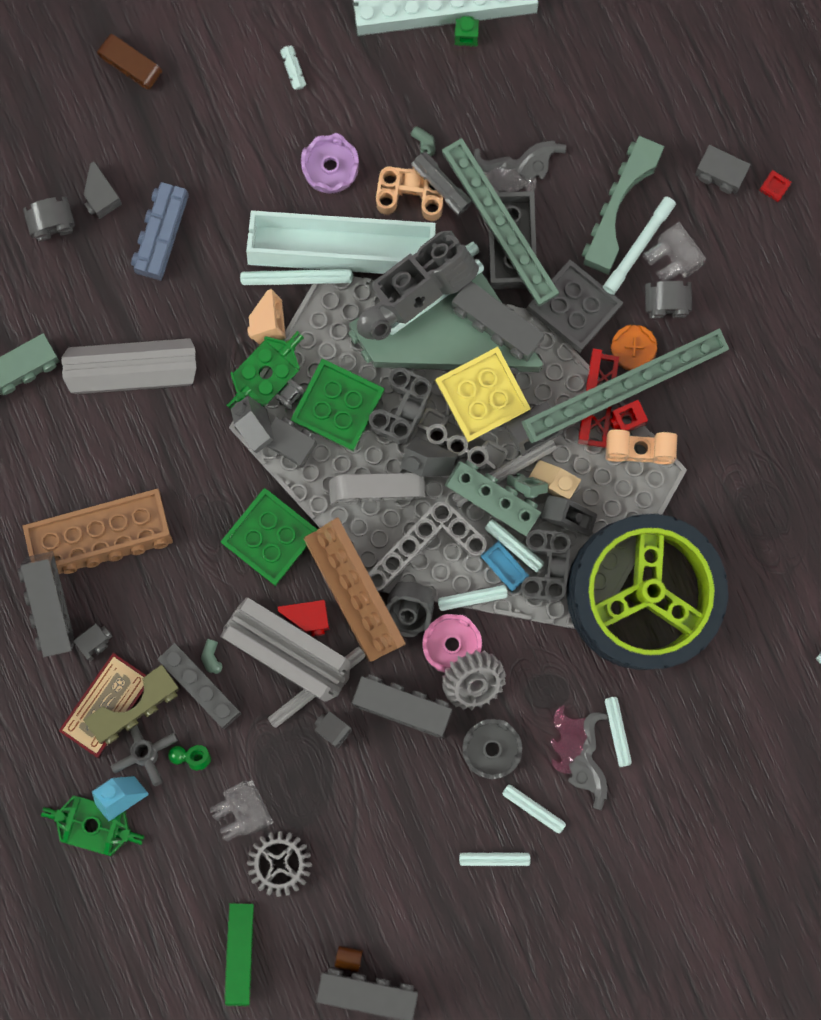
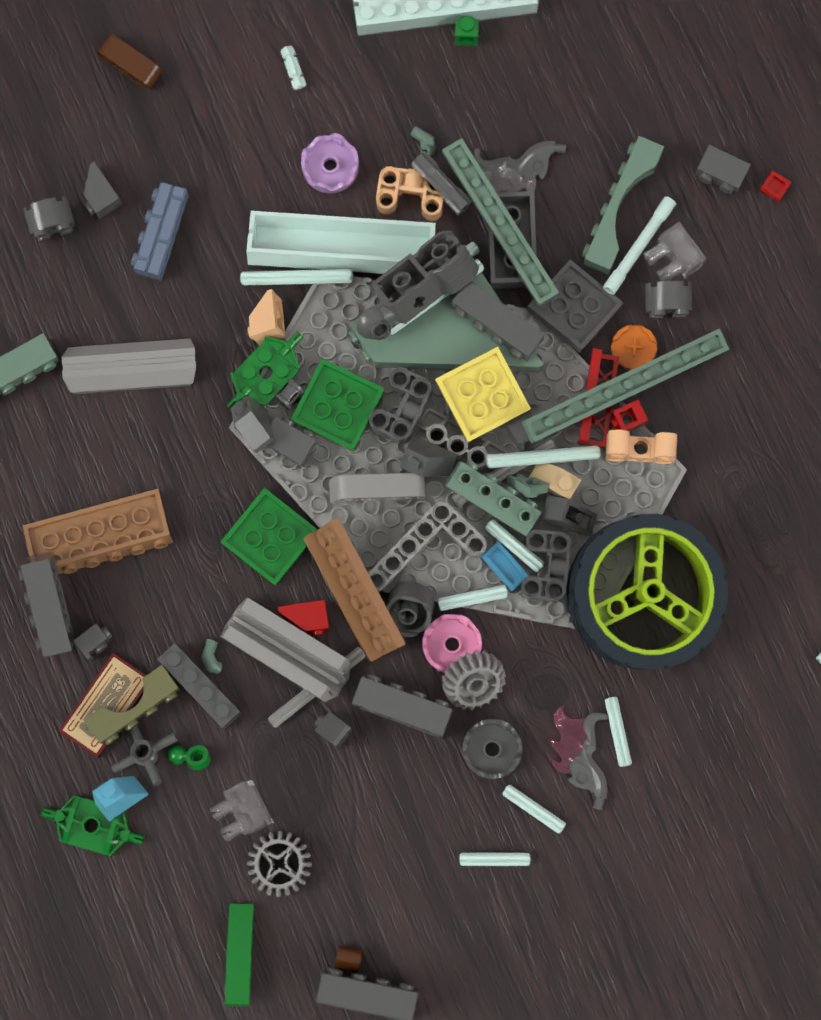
(542, 456): none -> light aqua axle

